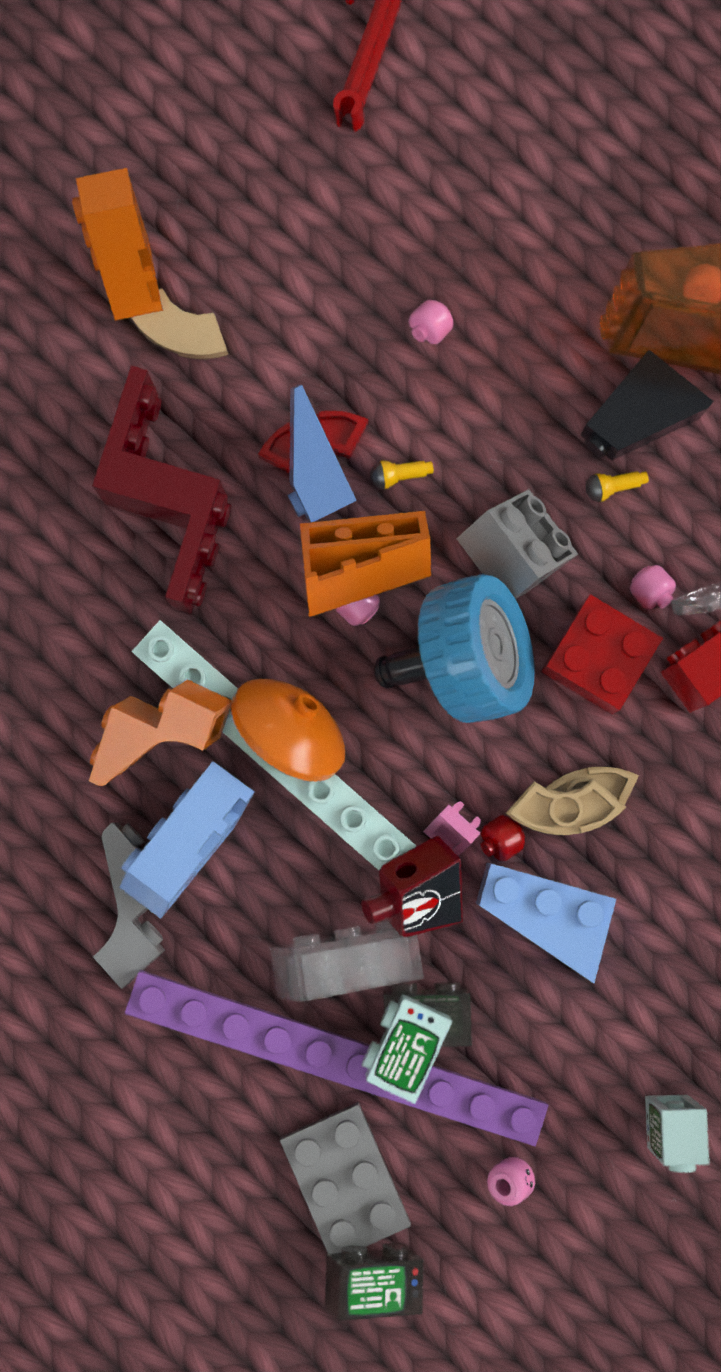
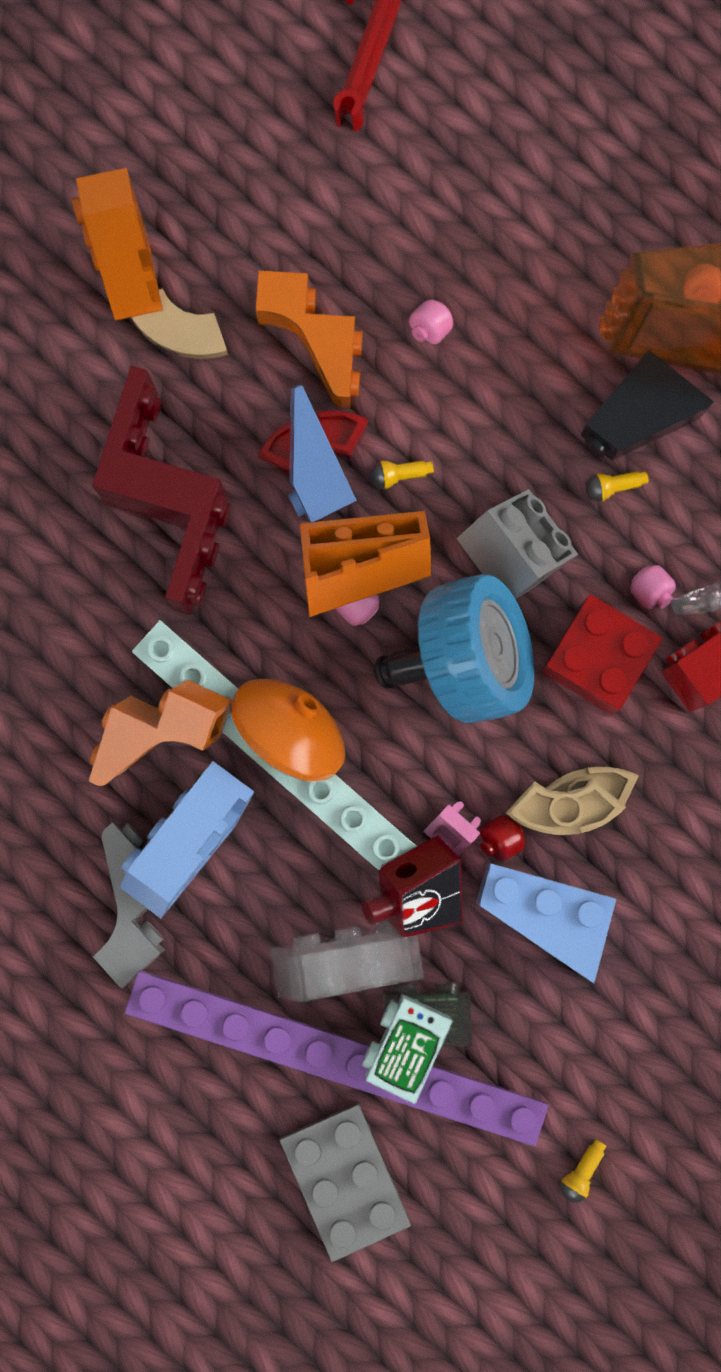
(329, 339): none -> orange arch
(374, 1282): brick -> none
(511, 1181): bright pink piece -> none
(576, 1184): none -> yellow piece
(677, 1131): light aqua brick -> none

